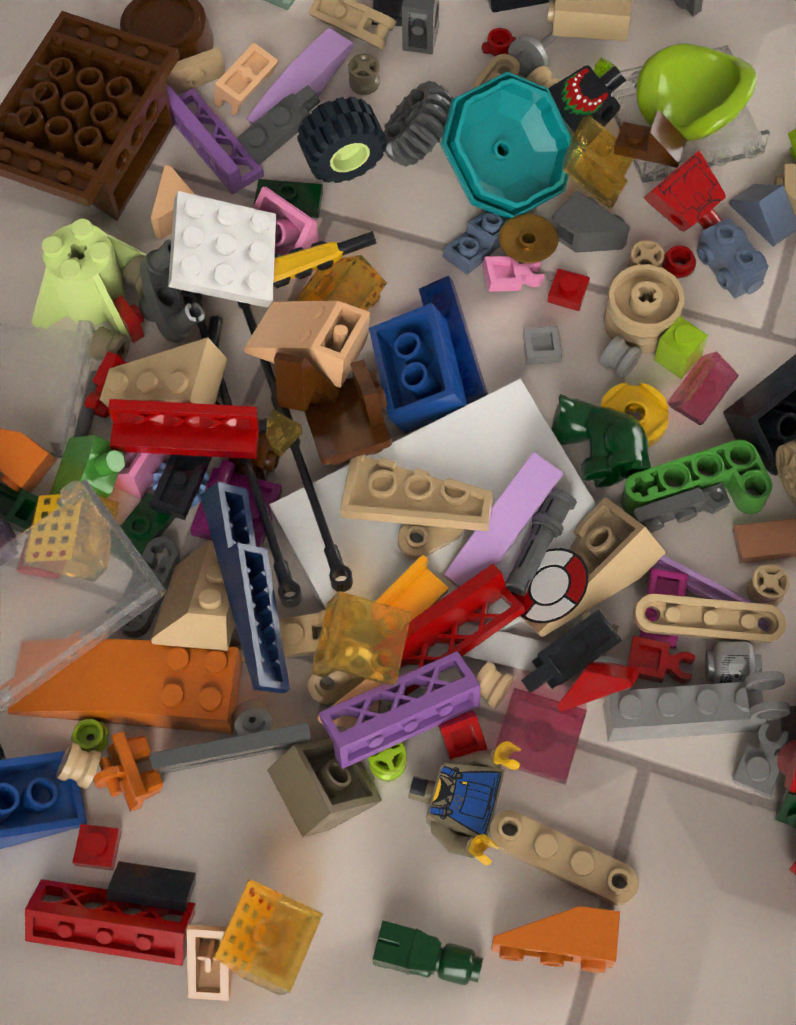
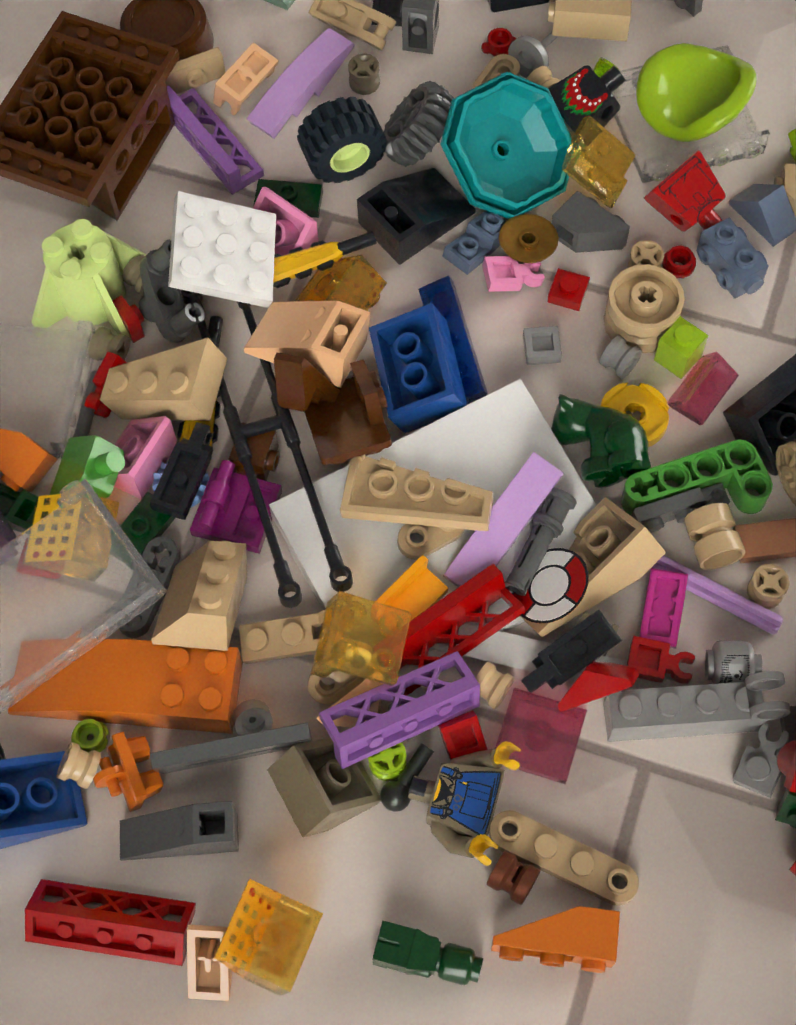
(97, 847): red plate -> none
(151, 886): black tile -> none
(164, 203): light nougat slope -> none
(181, 832): none -> dark grey slope
(184, 428): red fence -> none
(247, 584): dark blue slope -> none
(278, 124): dark grey hinge -> none
(281, 432): clear yellow tile -> none
(395, 793): none -> pearl dark grey bar
(412, 212): none -> black slope
(505, 872): none -> copper wheel
(654, 144): reddish brown slope -> none
(709, 618): tan plate -> none
(716, 541): none -> tan wheel

